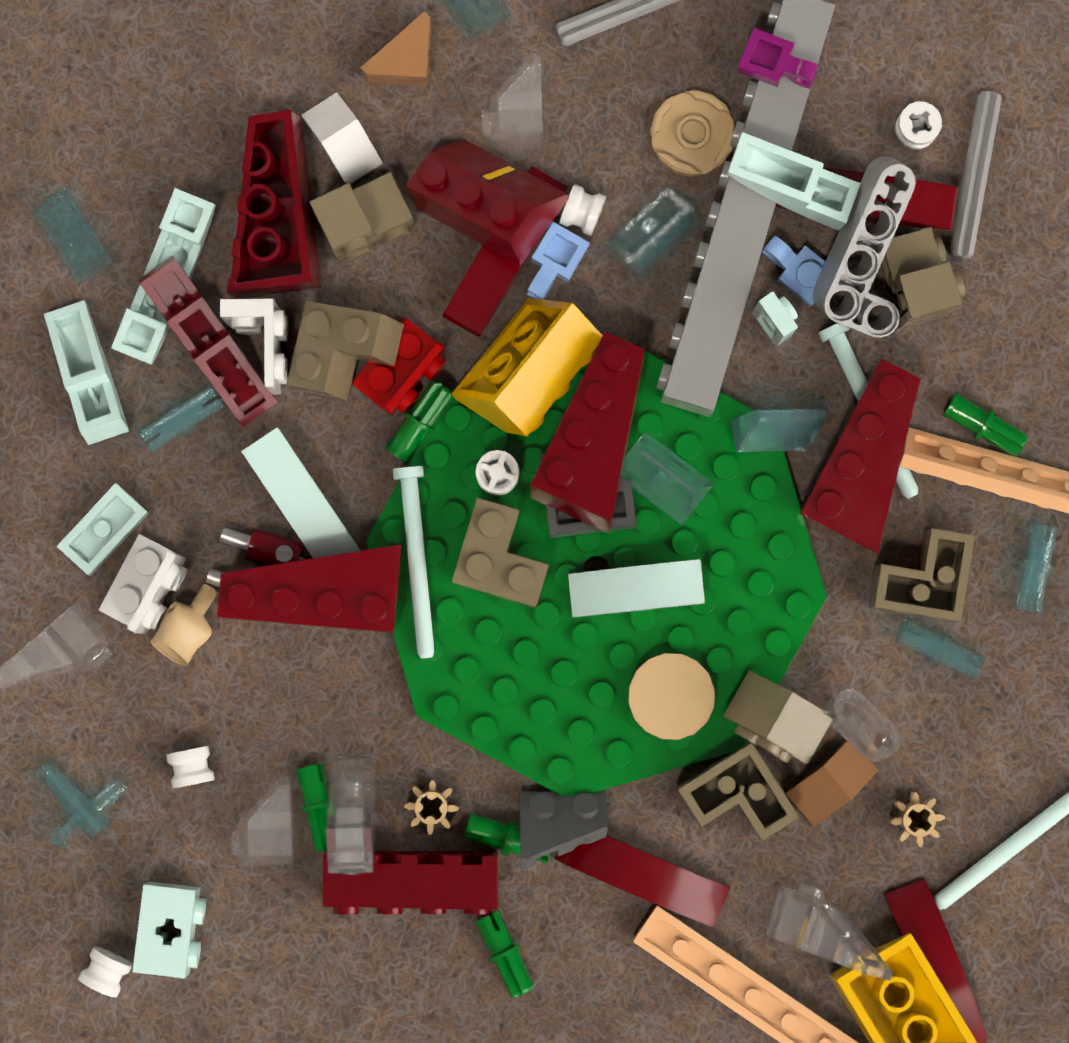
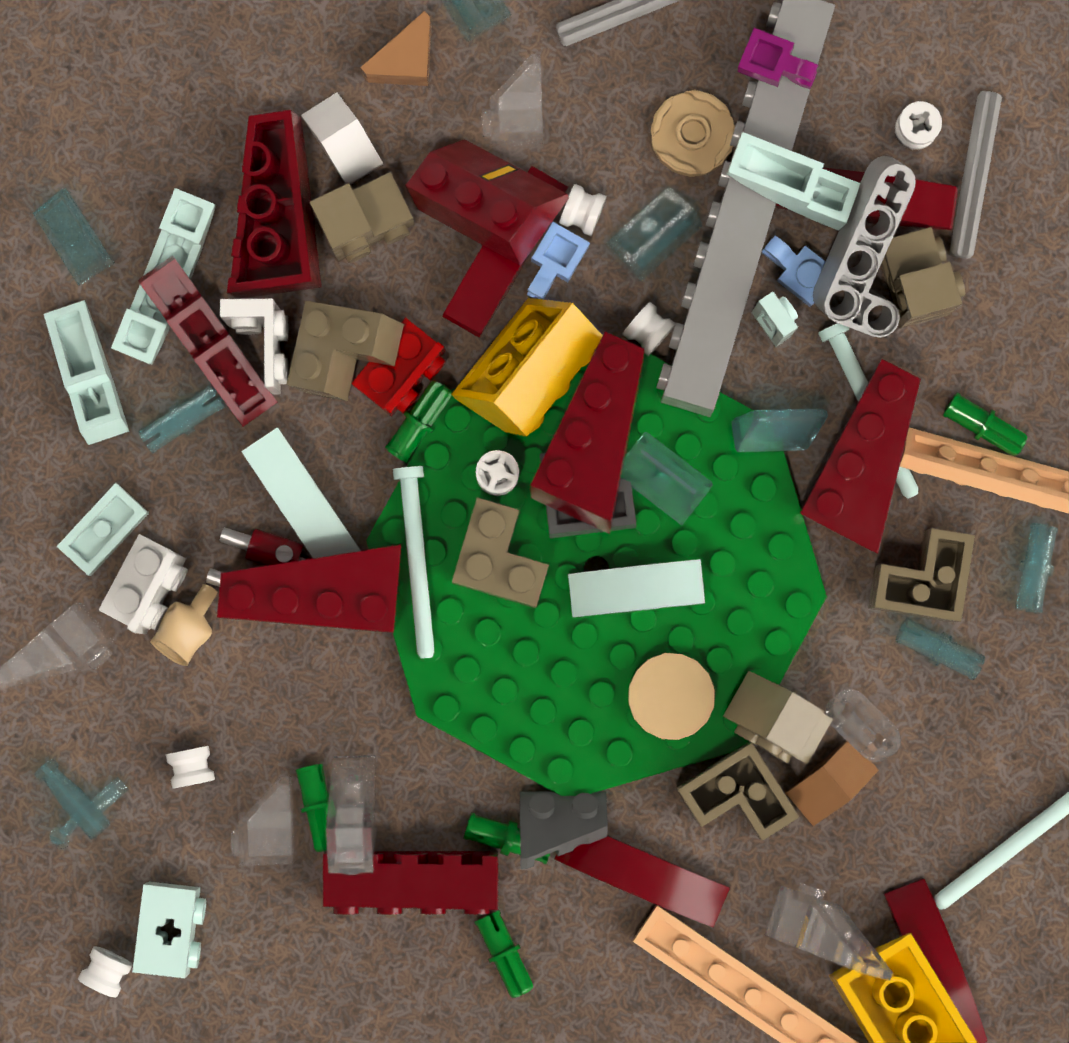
(431, 819): tan gear -> none
(649, 328): none -> white wheel
(928, 817): tan gear -> none

